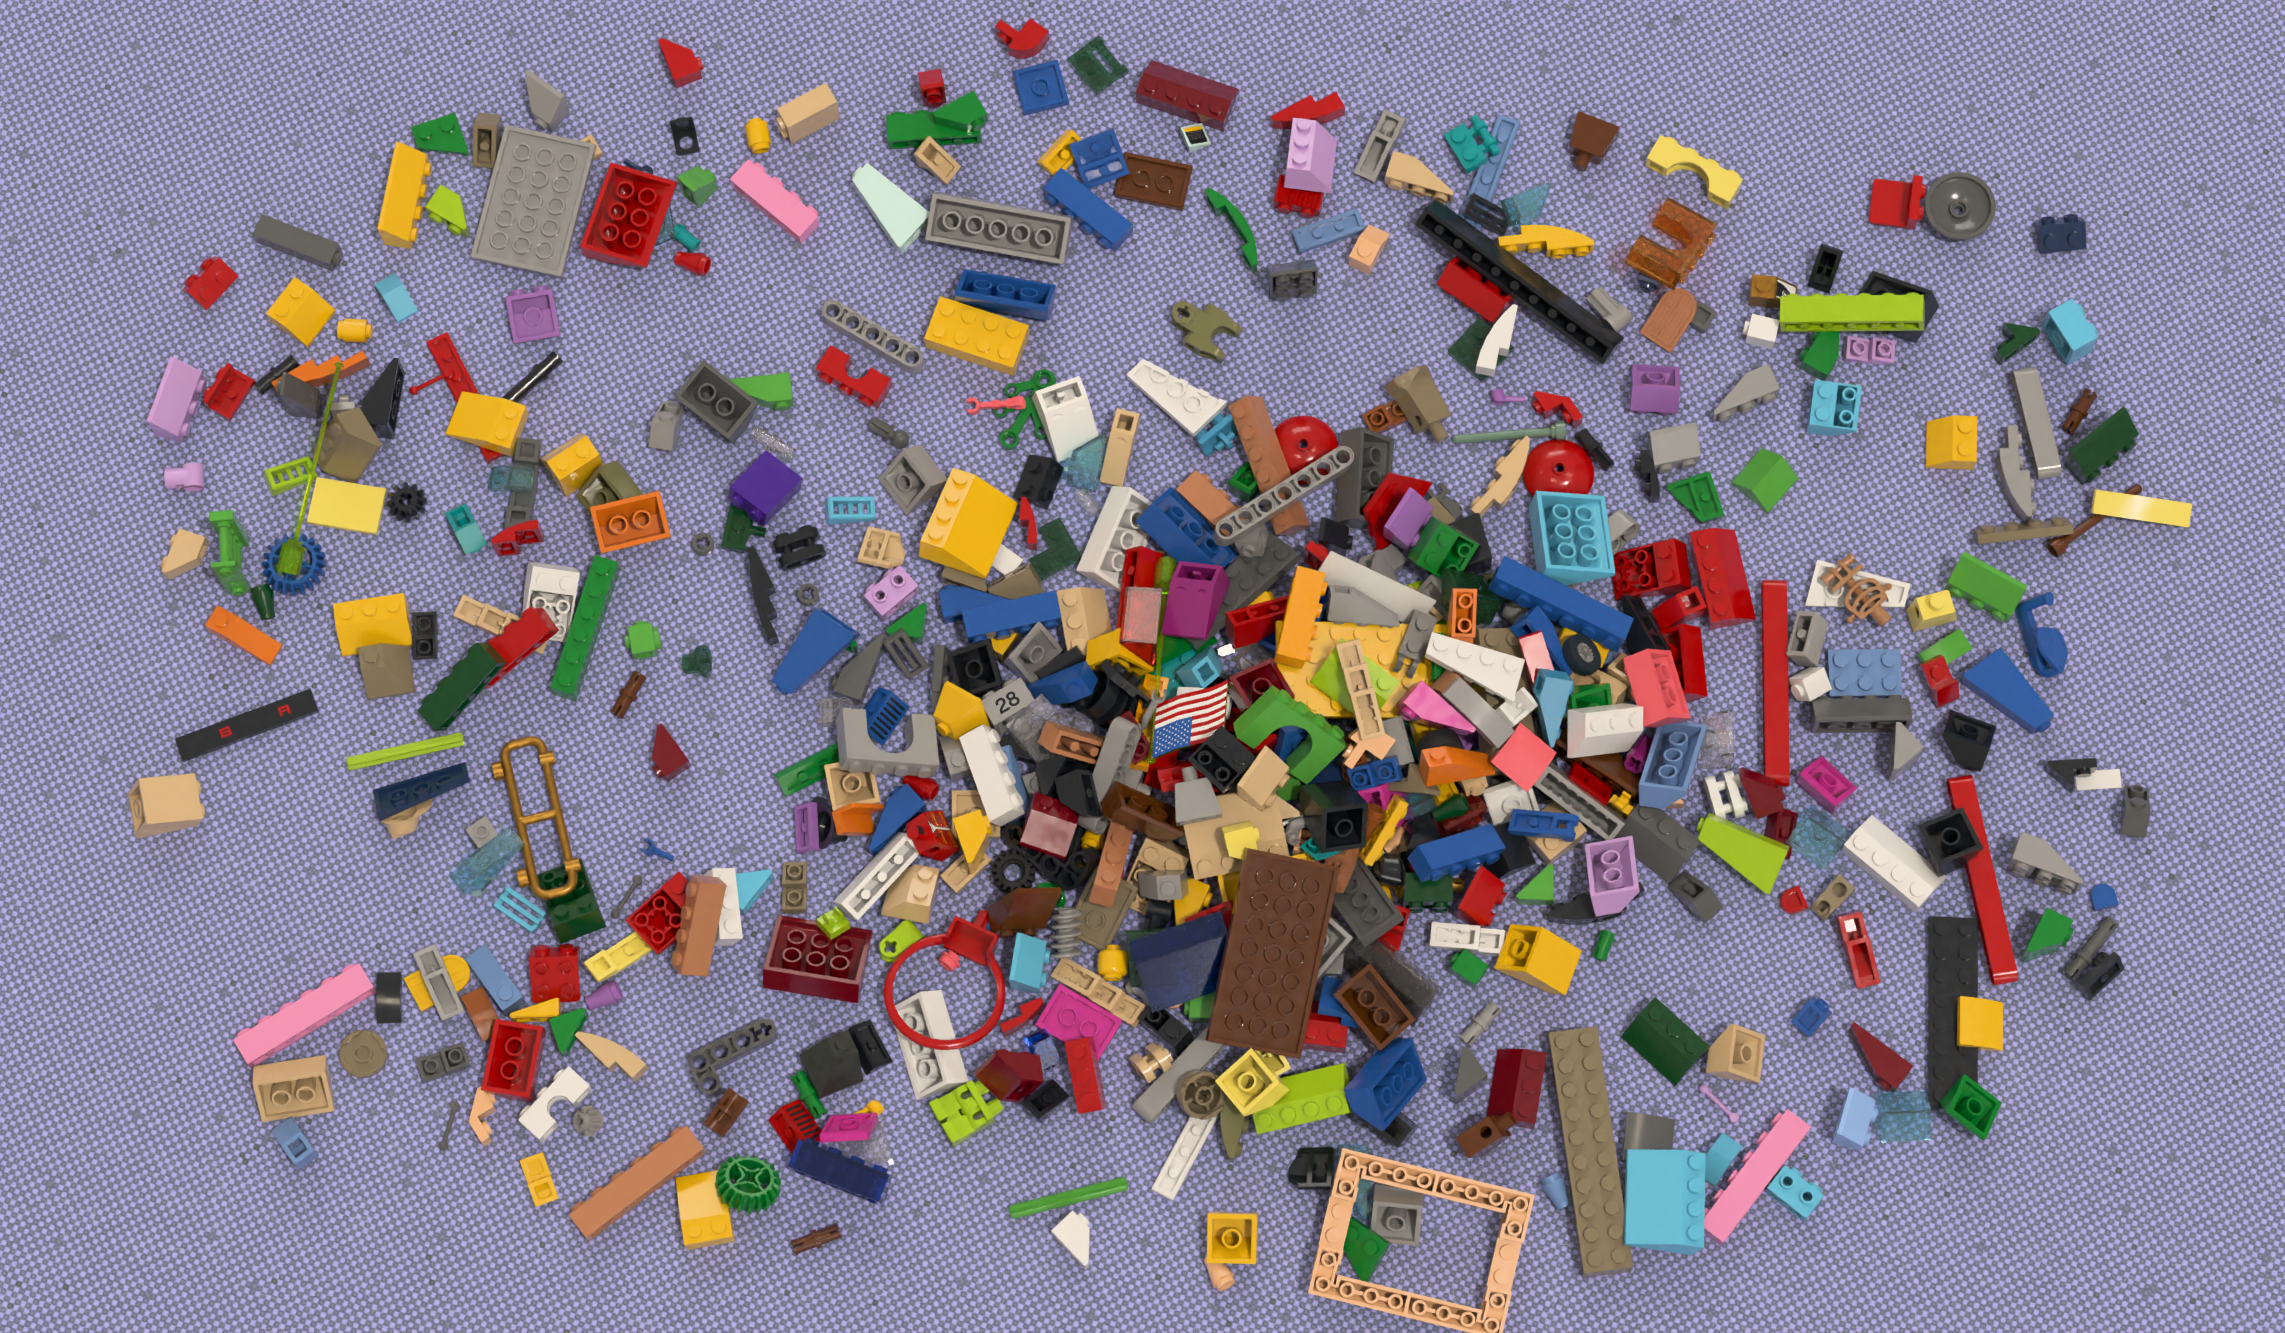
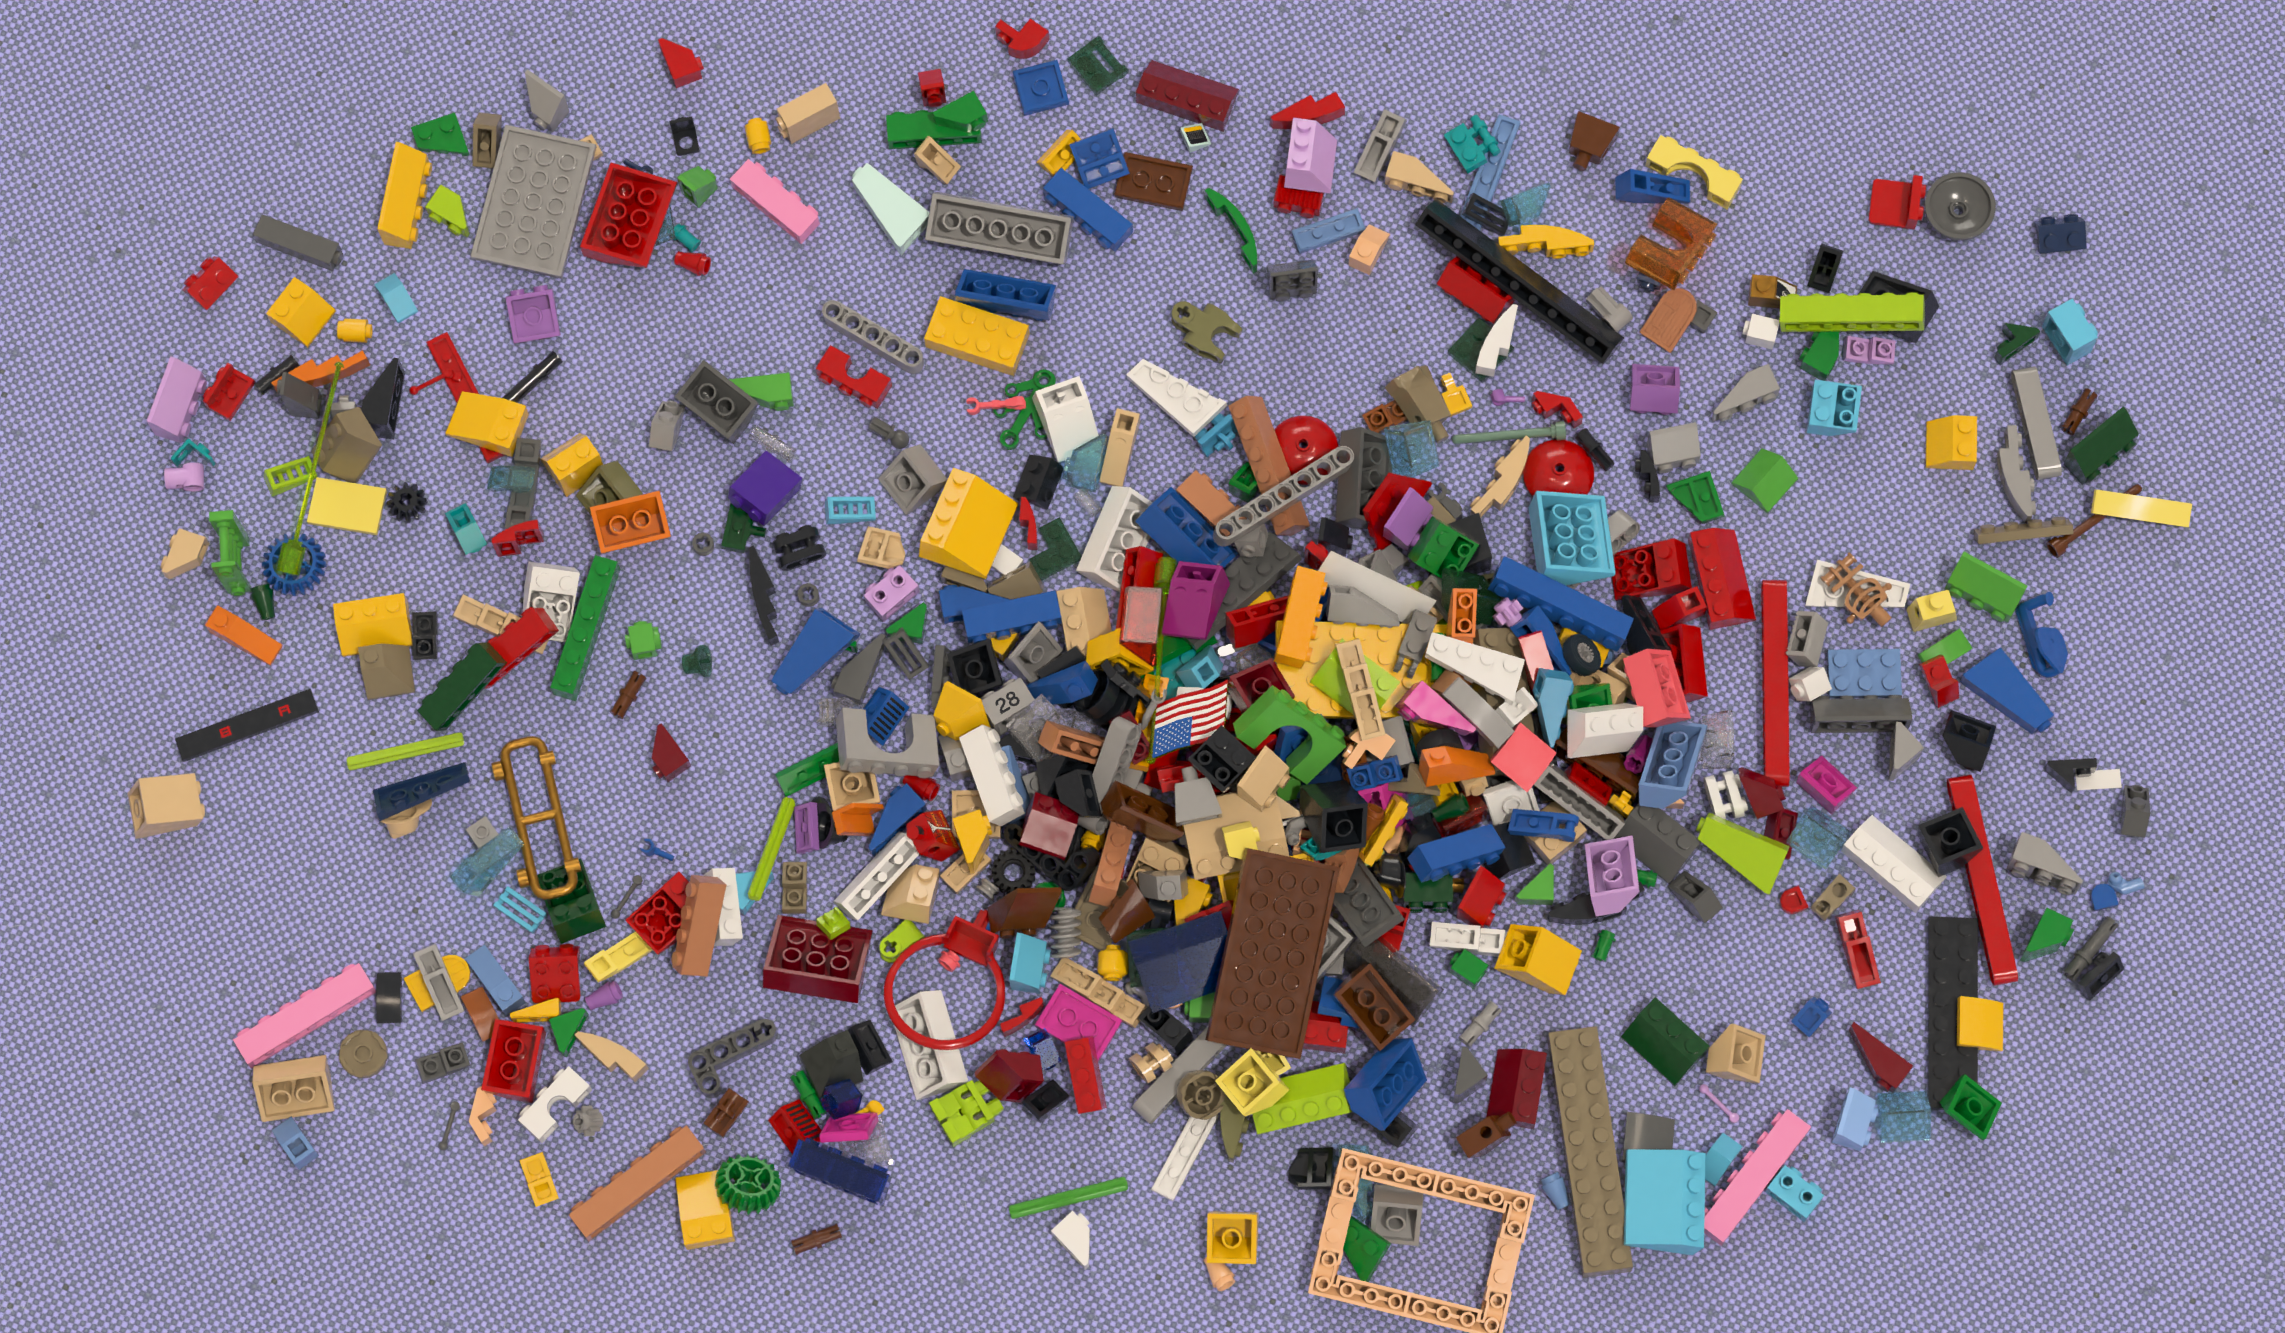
(188, 446): none -> teal bracket
(771, 849): none -> lime axle
(841, 1099): none -> clear blue brick
(987, 889): none -> light grey bush
(1126, 913): none -> reddish brown slope
(1412, 448): none -> clear light blue slope
(1454, 397): none -> yellow plate
(1507, 612): none -> lavender gear
(1647, 878): none -> green pin
(1649, 187): none -> blue slope
(2123, 886): none -> medium blue arm

